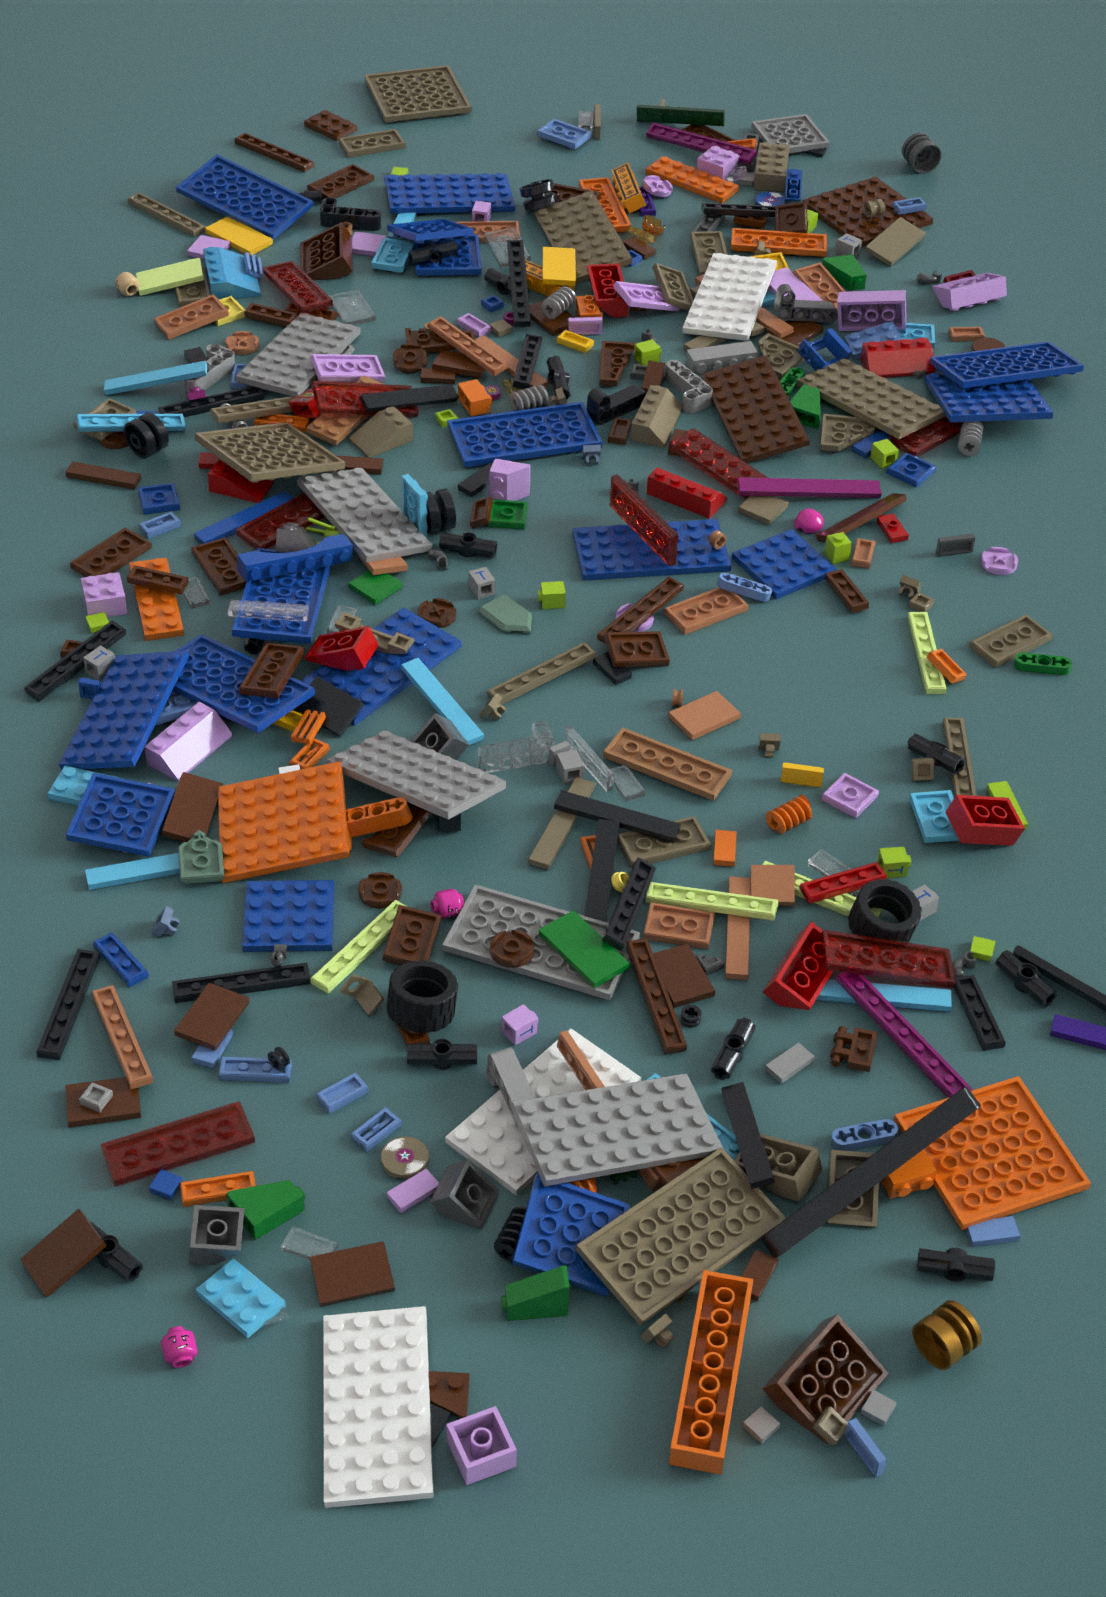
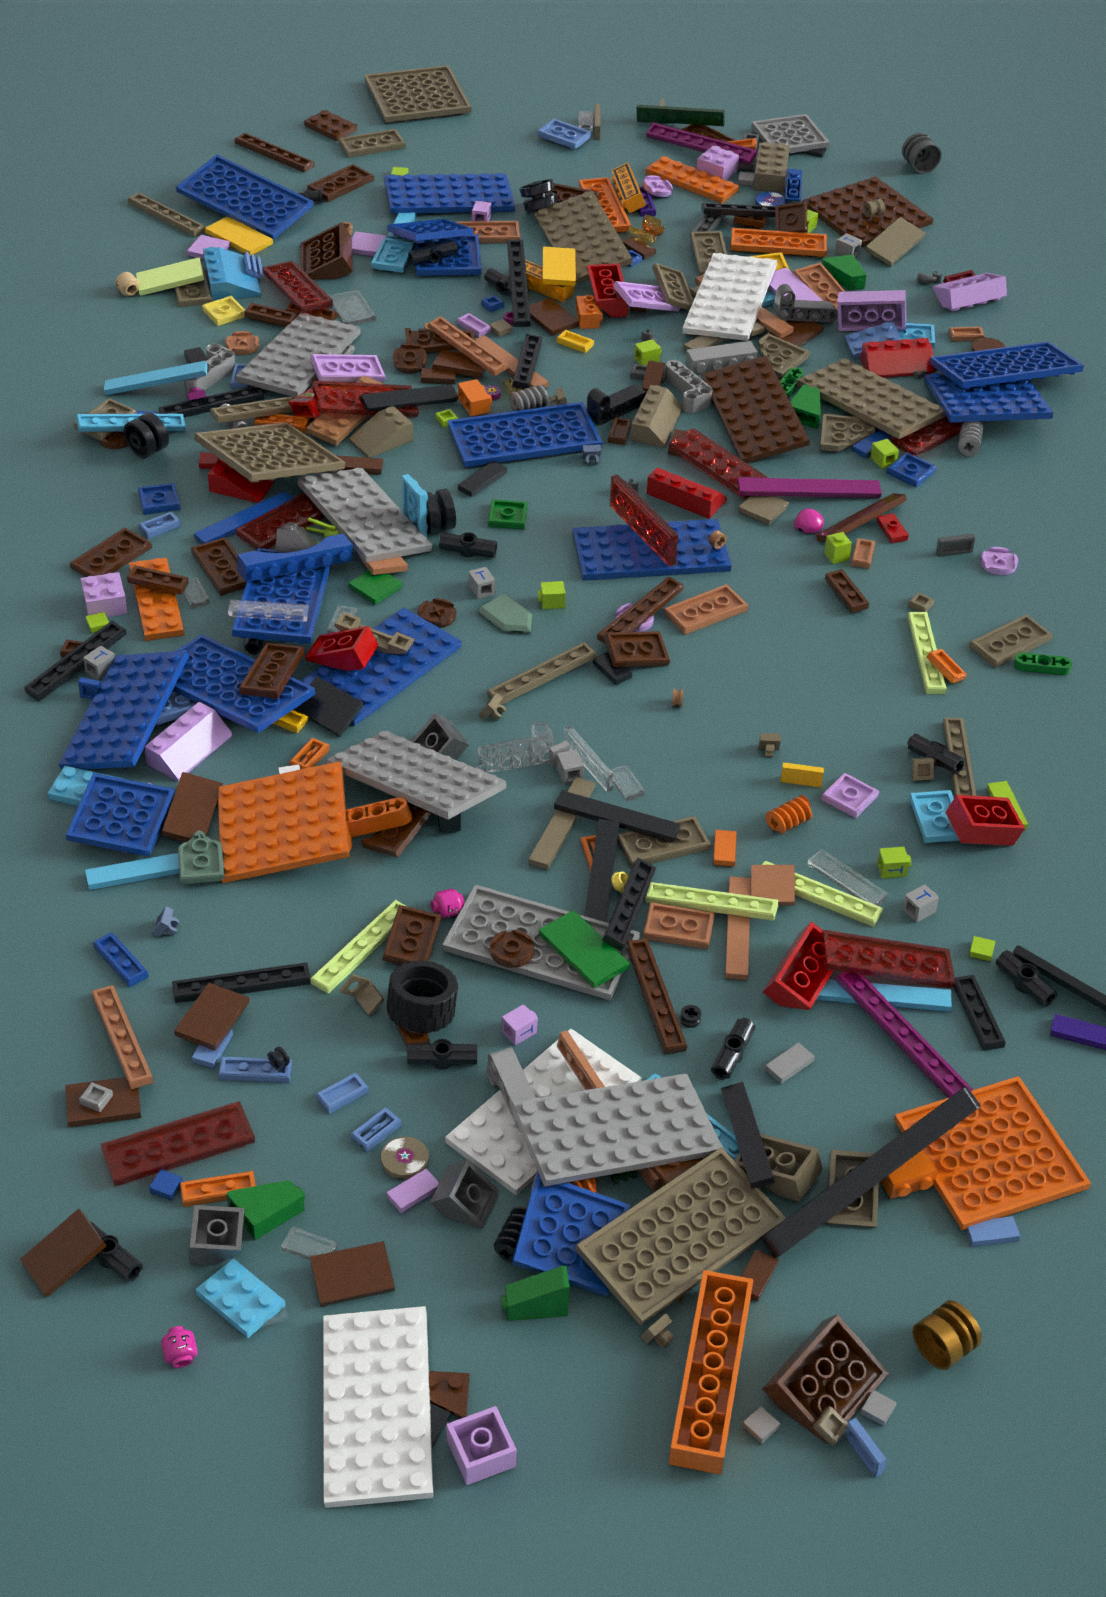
(68, 1004): black tile -> none
(103, 475): reddish brown tile -> none
(191, 316): nougat tile -> none
(280, 952): dark grey arm -> none
(289, 914): blue plate -> none
(304, 727): orange tile -> none
(359, 218): black beam -> none
(379, 890): reddish brown tile -> none
(438, 555): dark grey arm -> none
(441, 699): medium azure tile -> none
(481, 512): reddish brown tile -> none
(498, 244): clear tile -> none
(509, 480): lavender slope -> none
(557, 376): black piece -> none
(558, 302): light grey piece -> none
(585, 325): lavender tile -> none
(614, 361): reddish brown wing -> none
(667, 763): medium nougat plate -> none
(683, 976): reddish brown tile -> none
(704, 715): nougat tile -> none
(710, 964): dark grey tile -> none
(736, 173): clear tile -> none
(744, 587): medium blue beam -> none
(760, 249): dark tan tile -> none
(783, 563): blue plate -> none
(830, 341): blue panel -> none
(841, 882): red tile -> none
(856, 1142): medium blue beam -> none
(861, 1049): reddish brown plate -> none
(892, 898): black tyre -> none
(909, 205): medium blue tile -> none
(909, 584): dark tan tile -> none
(955, 1264): black piece -> none
(965, 961): dark grey arm -> none

